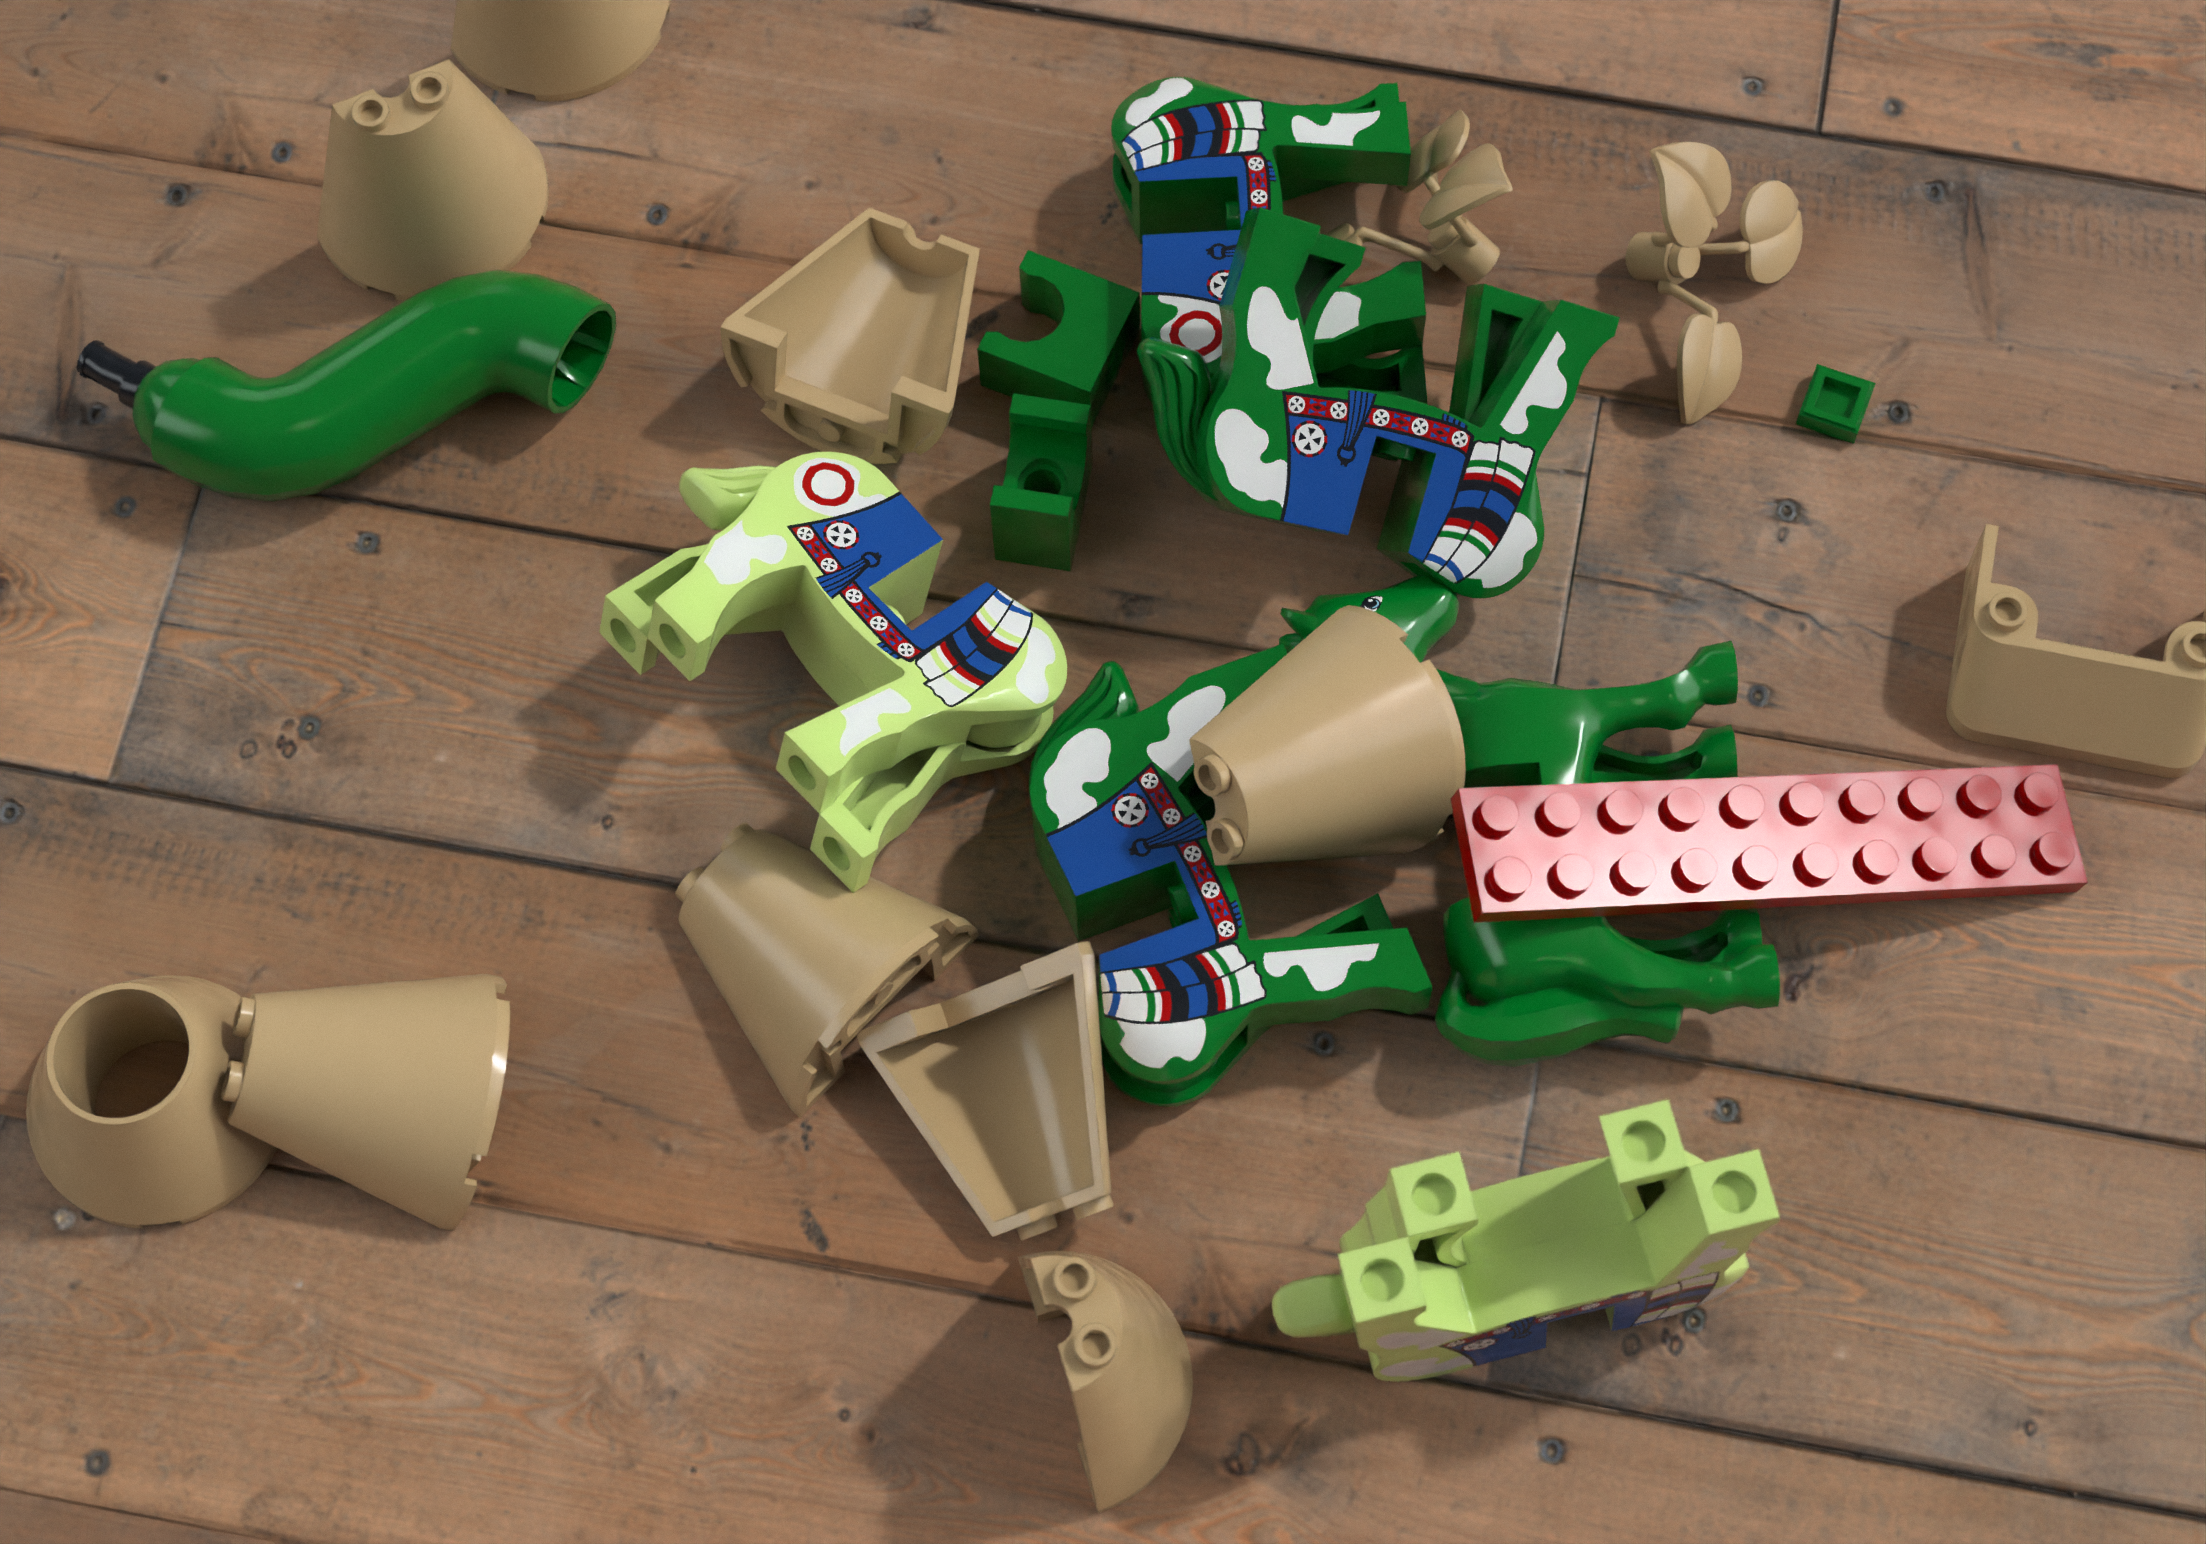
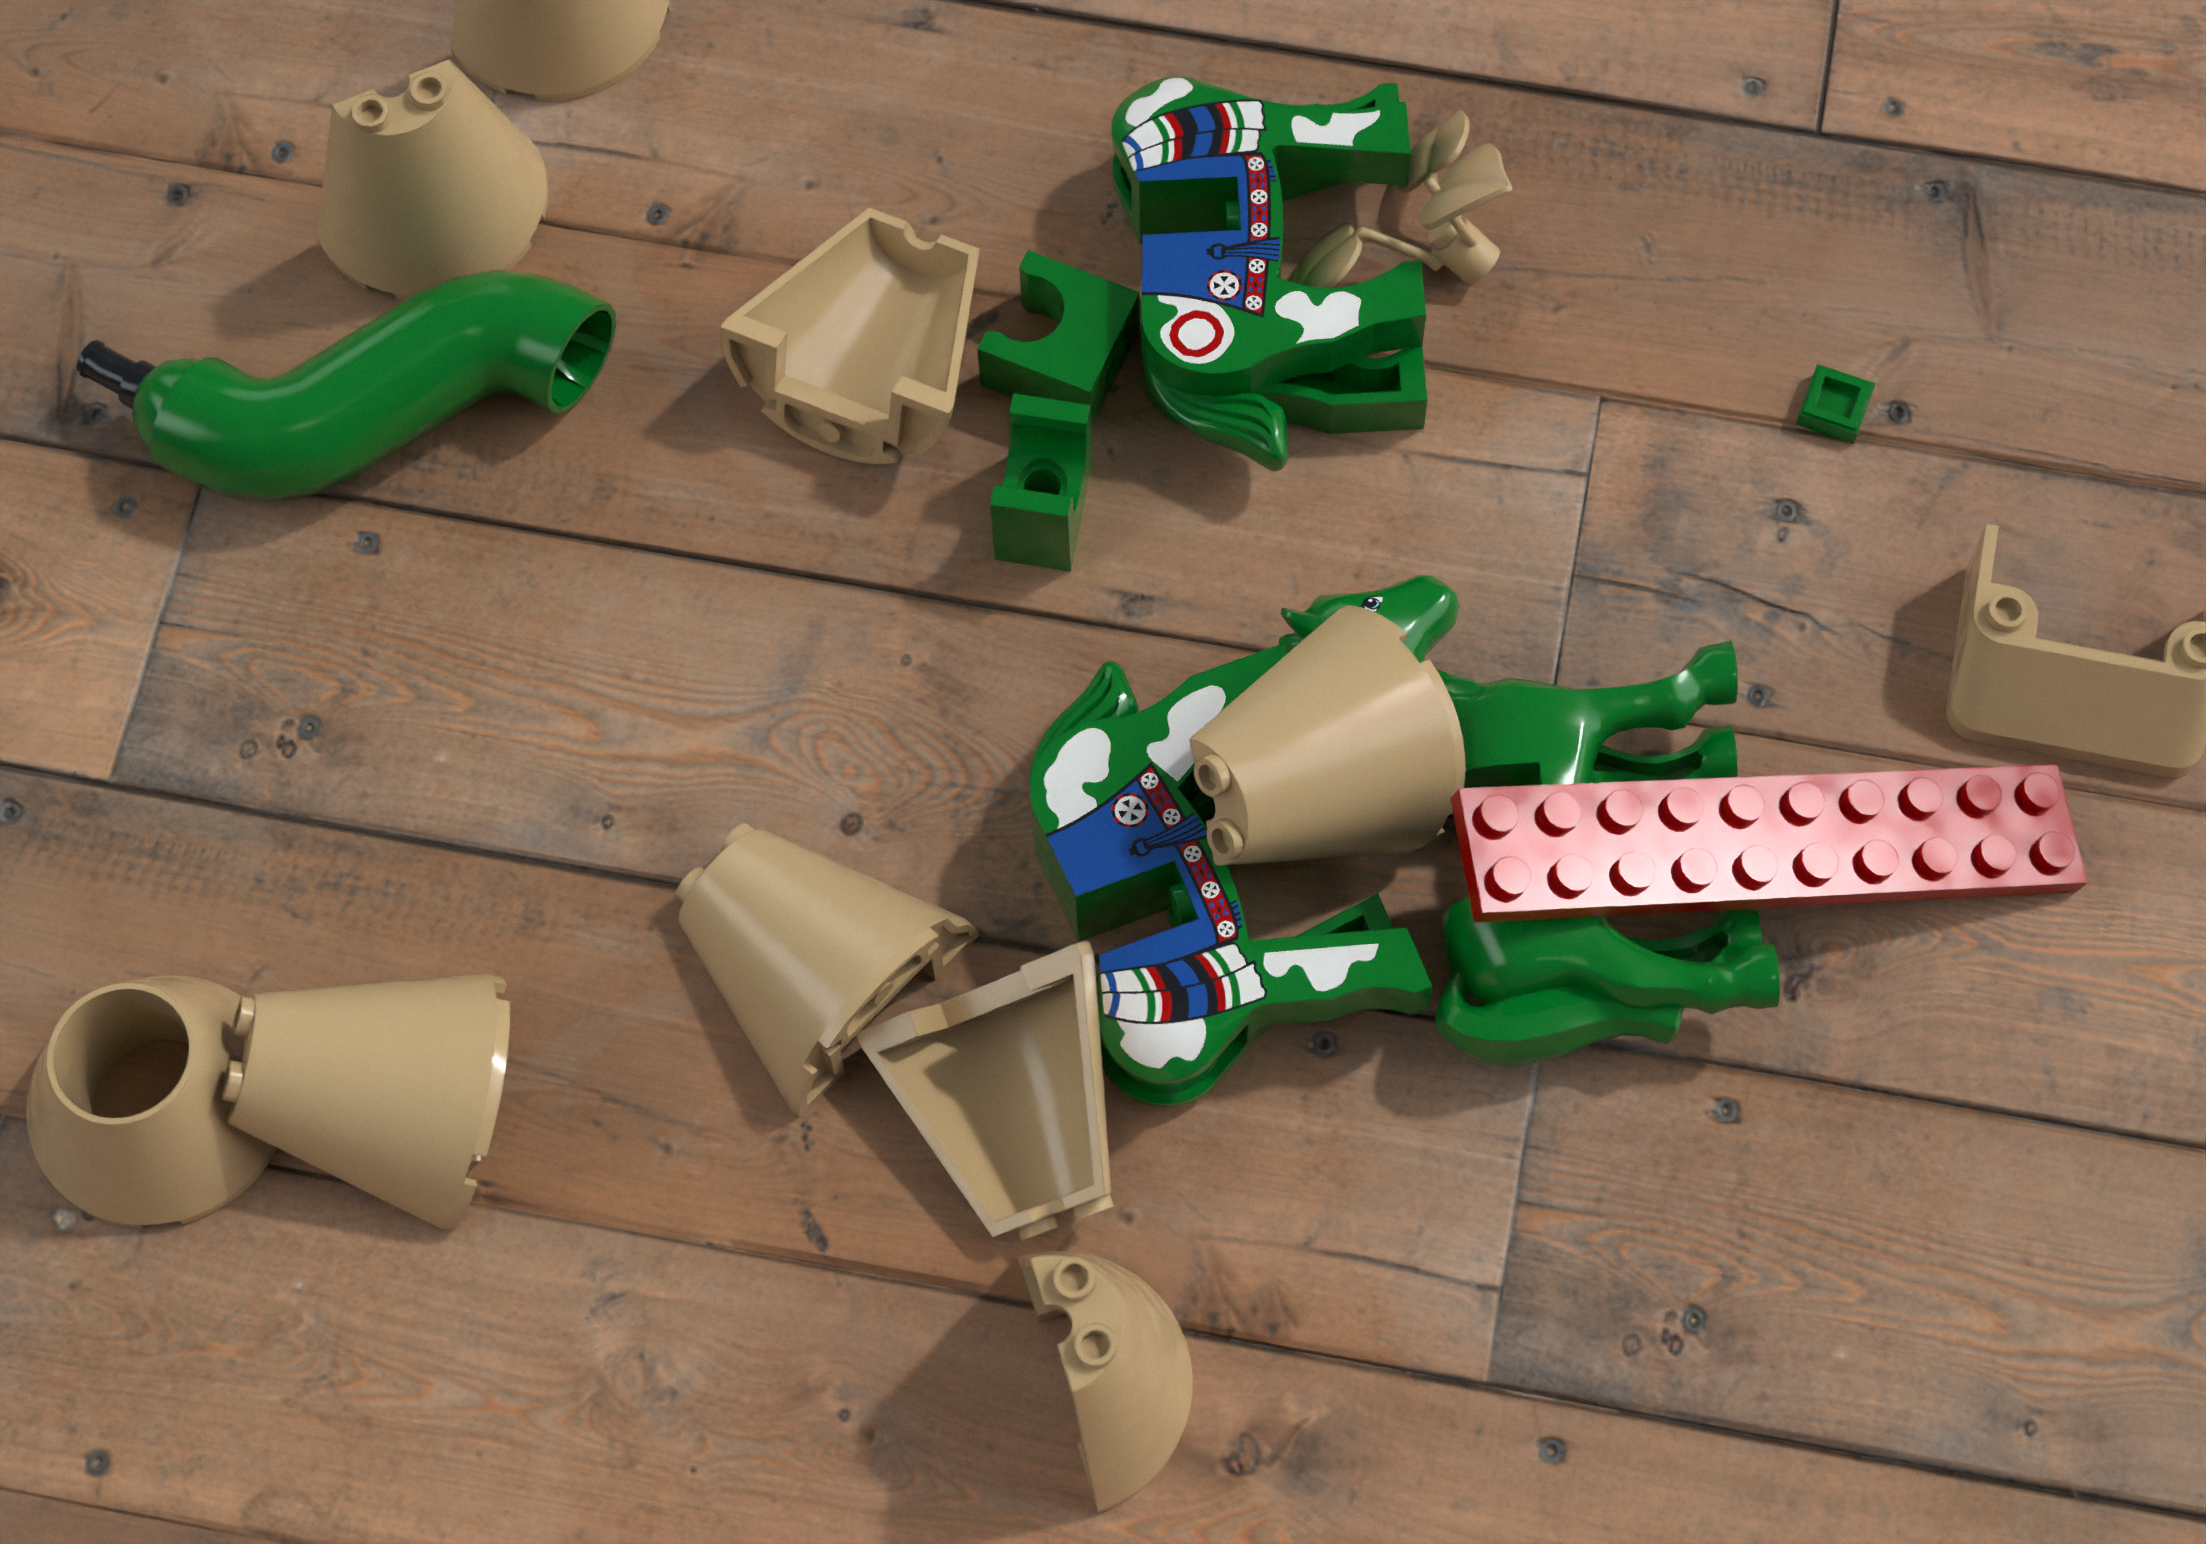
(841, 571): yellowish green animal -> none
(1297, 454): animal -> none
(1475, 1275): yellowish green animal -> none
(1692, 193): tan plant -> none

